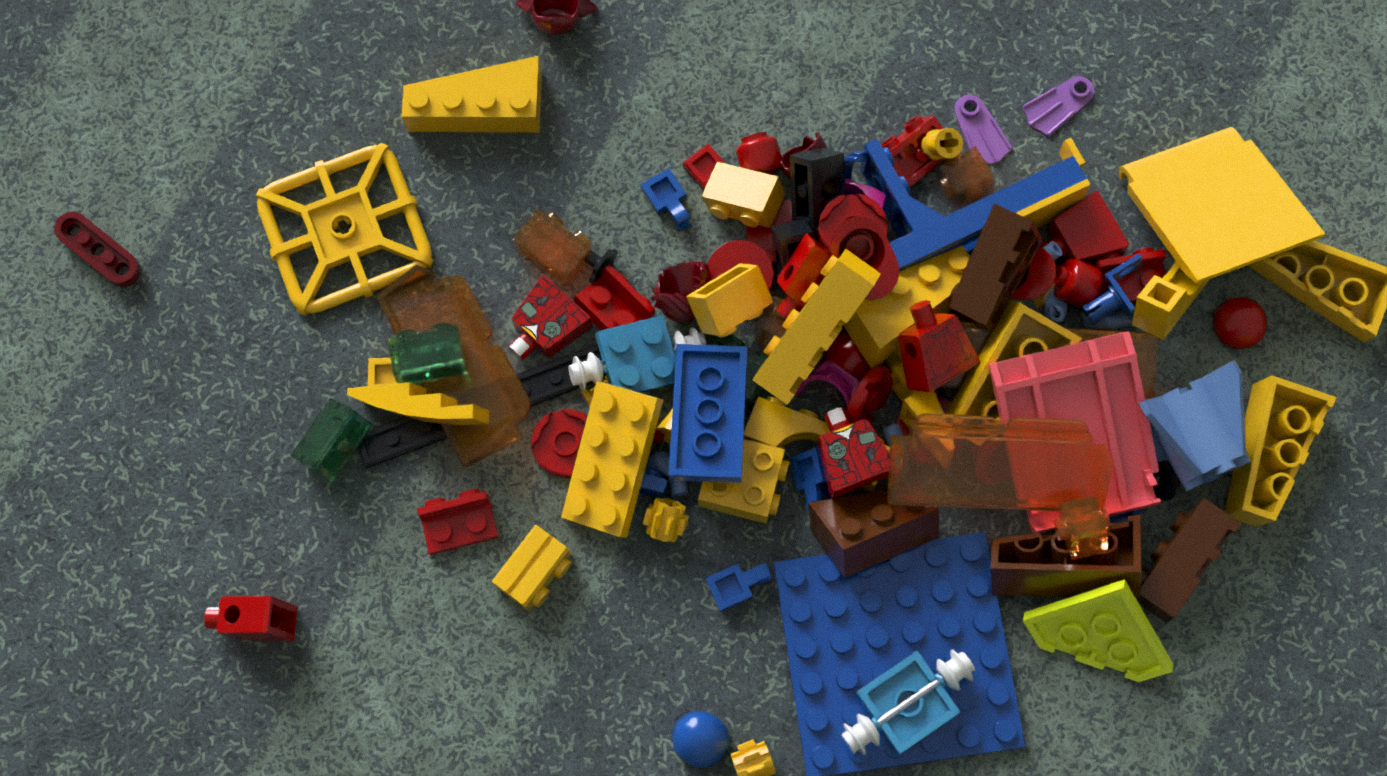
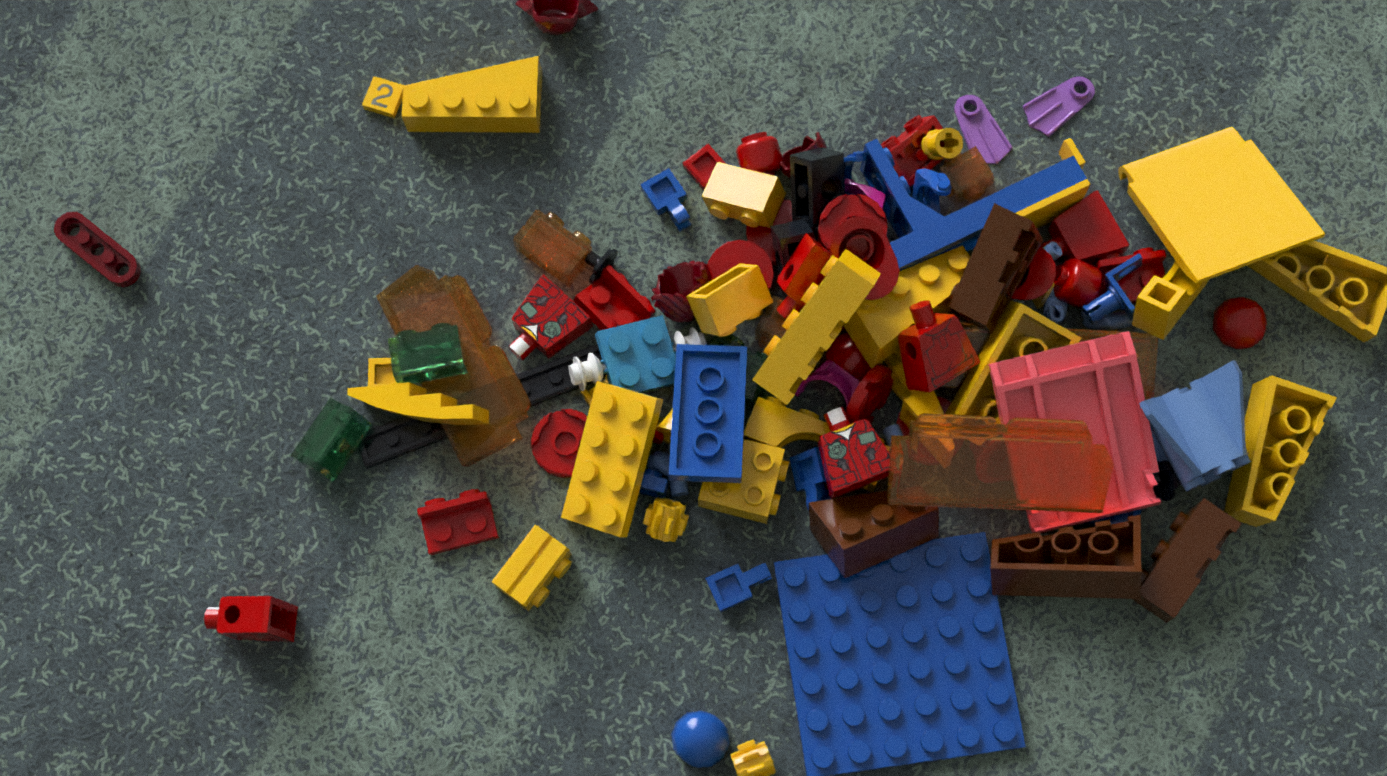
(337, 248): yellow plate -> none
(383, 97): none -> yellow tile
(908, 702): dark azure plate -> none
(934, 185): none -> blue helmet
(1083, 527): clear orange brick -> none
(1102, 631): neon yellow plate -> none

